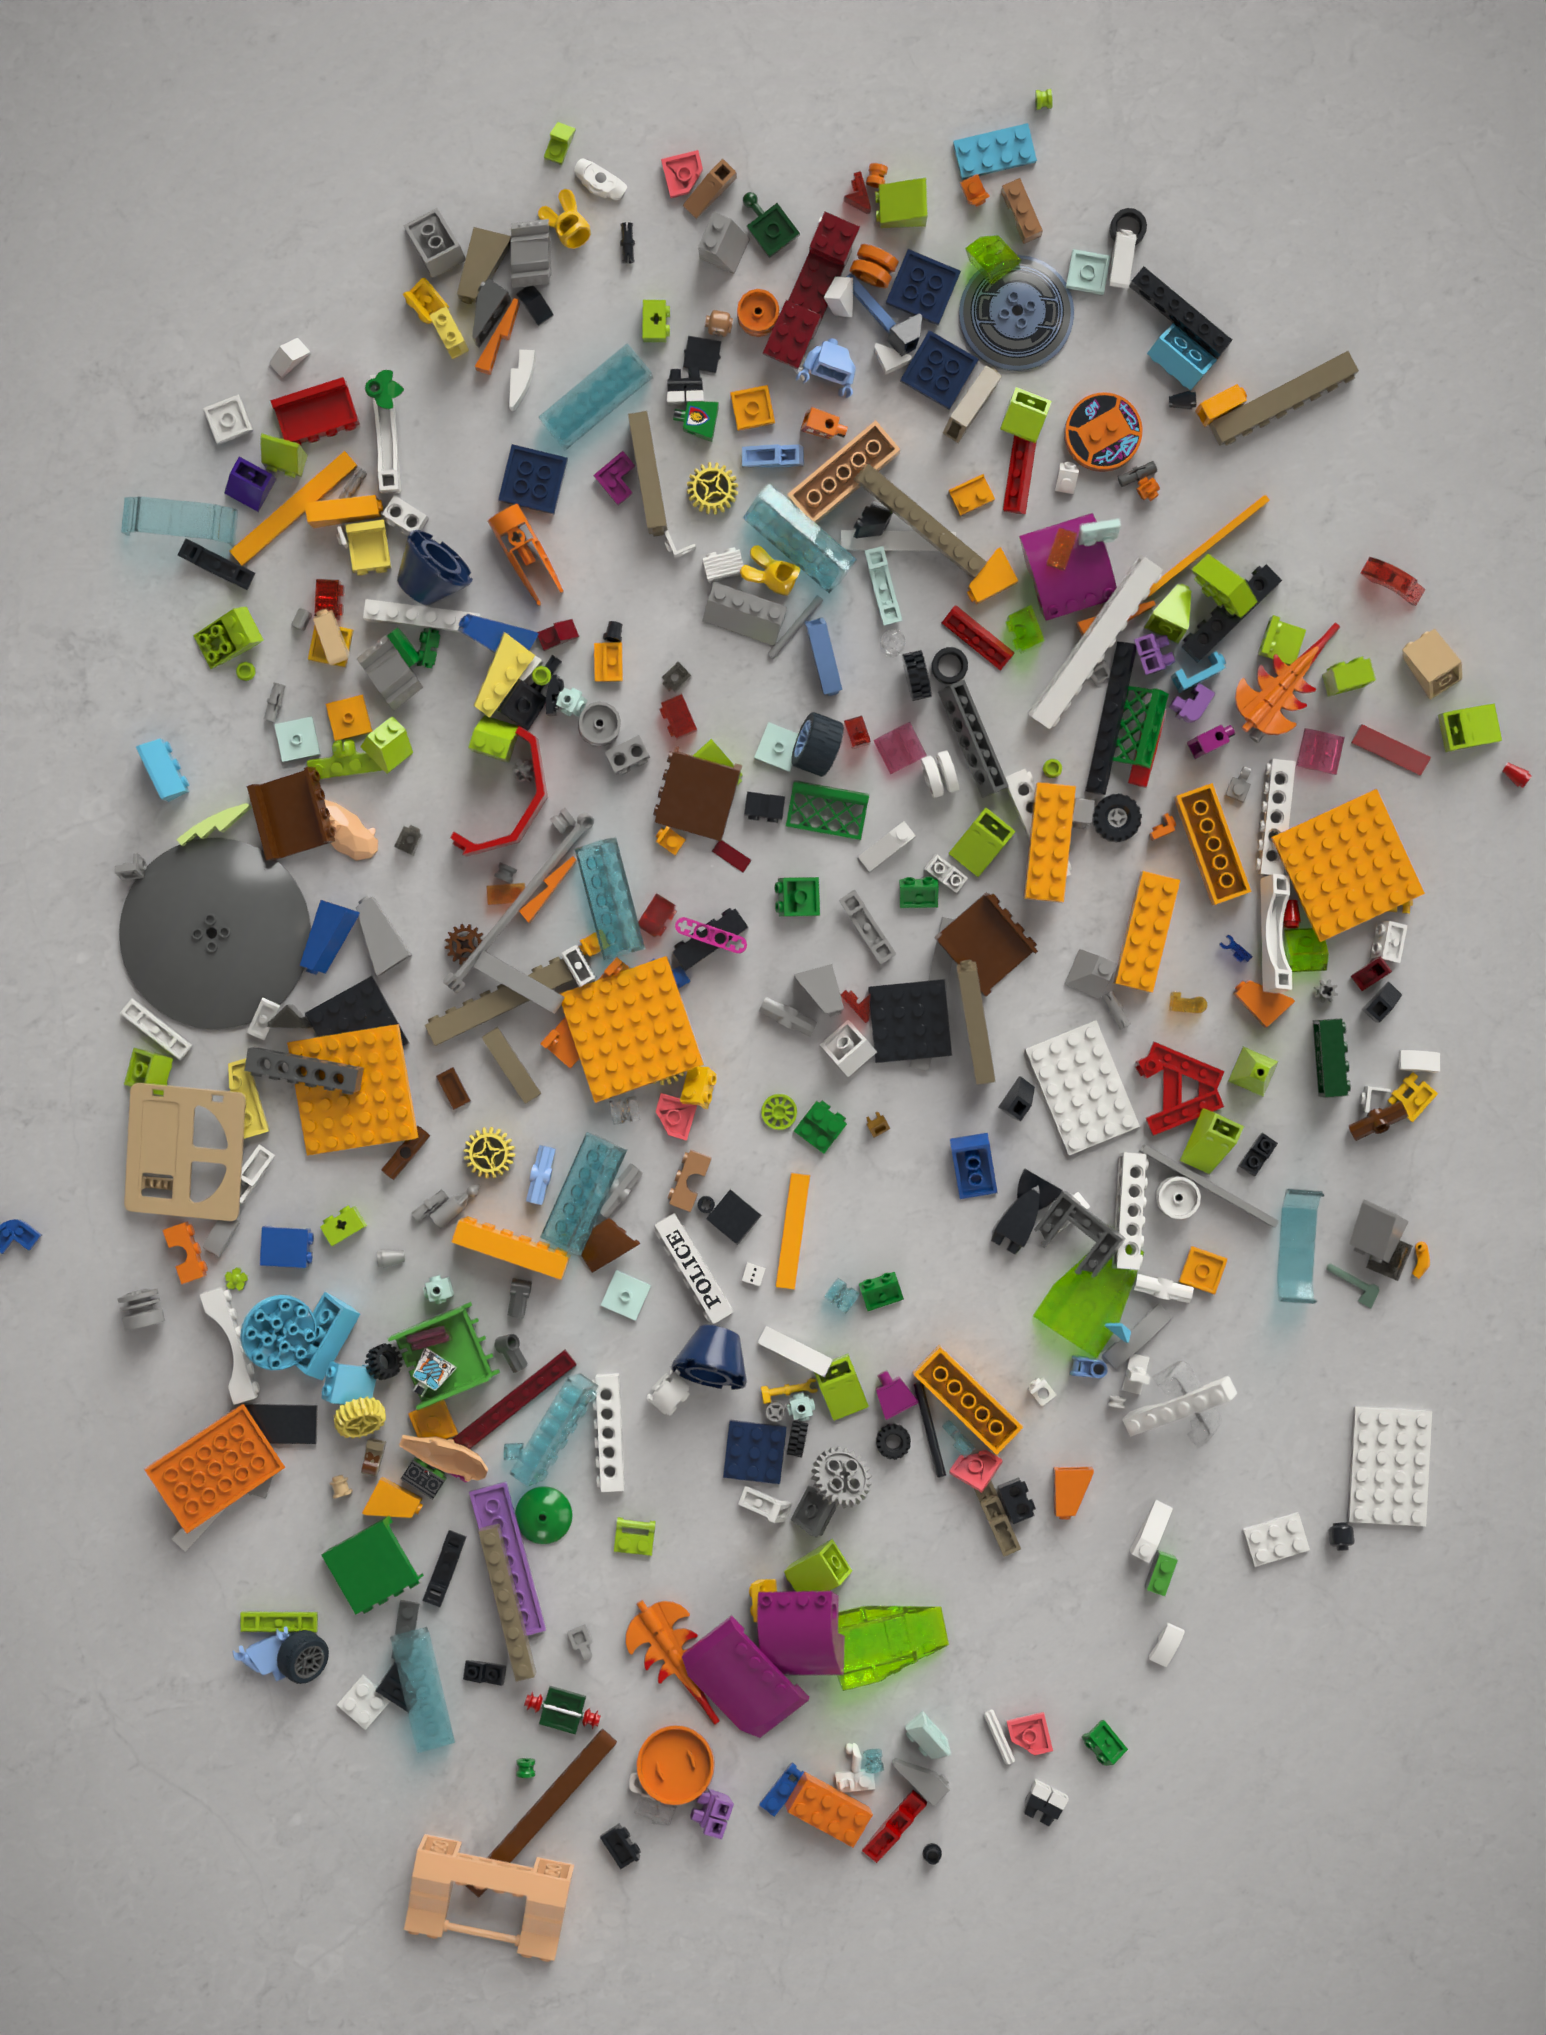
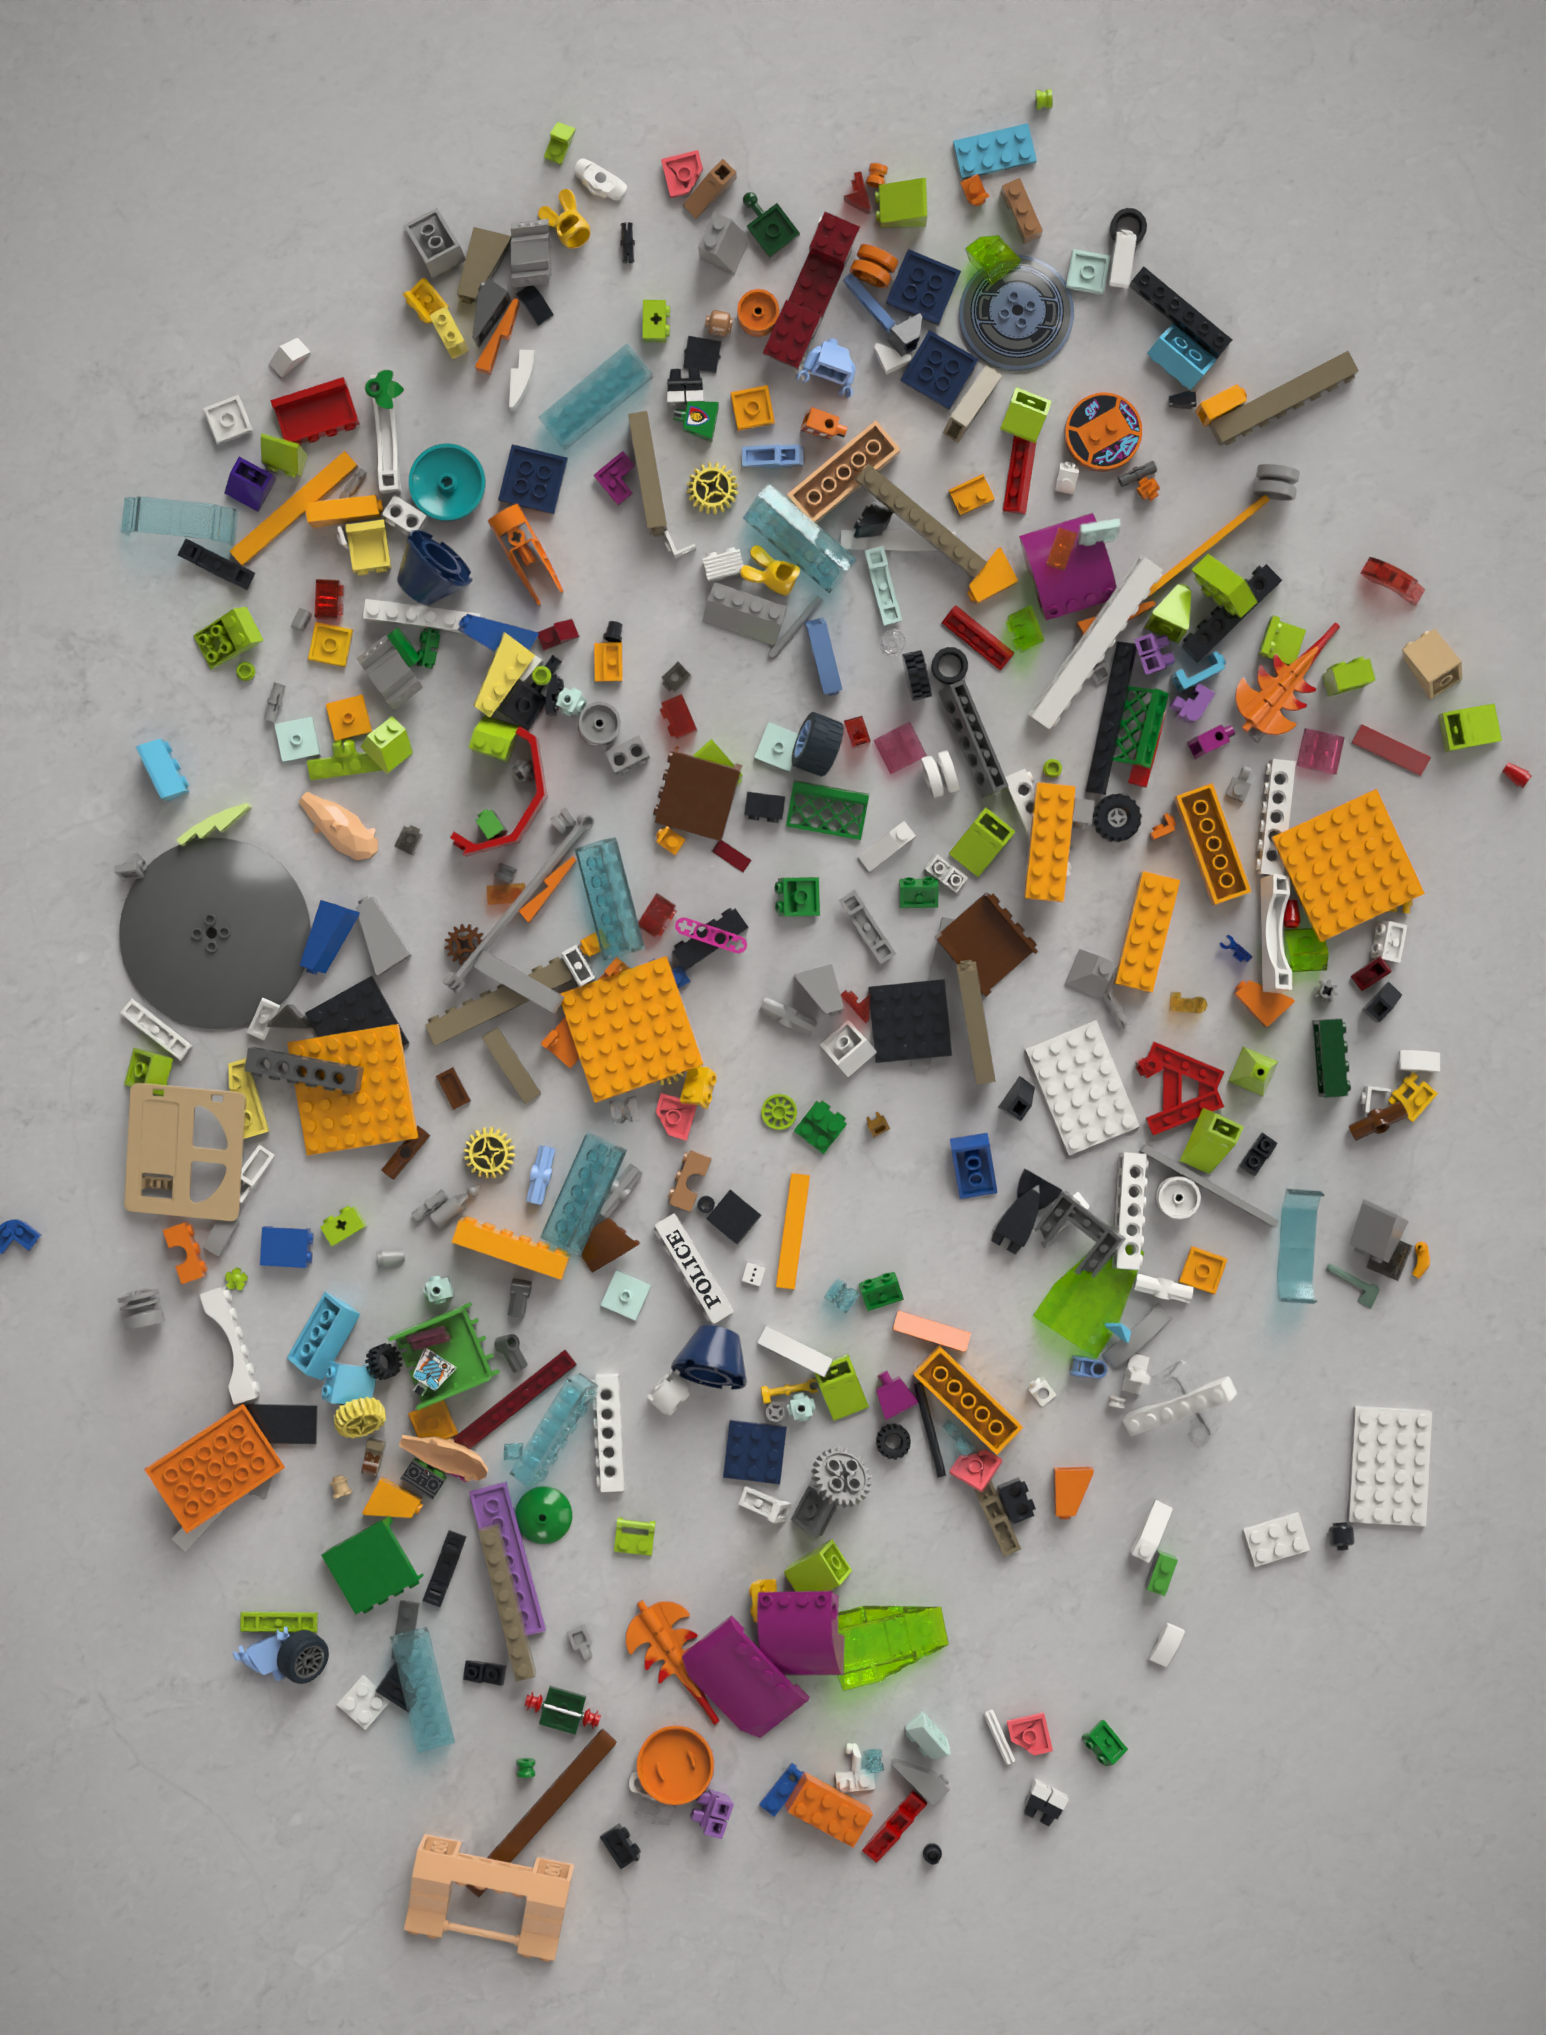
(277, 1332): medium azure bracket -> none
(291, 814): reddish brown panel -> none
(331, 636): tan slope -> none
(447, 482): none -> teal dish
(490, 824): none -> bright green brick
(797, 1439): black tyre -> none
(840, 296): white slope -> none
(931, 1331): none -> slope
(1276, 482): none -> light grey wheel

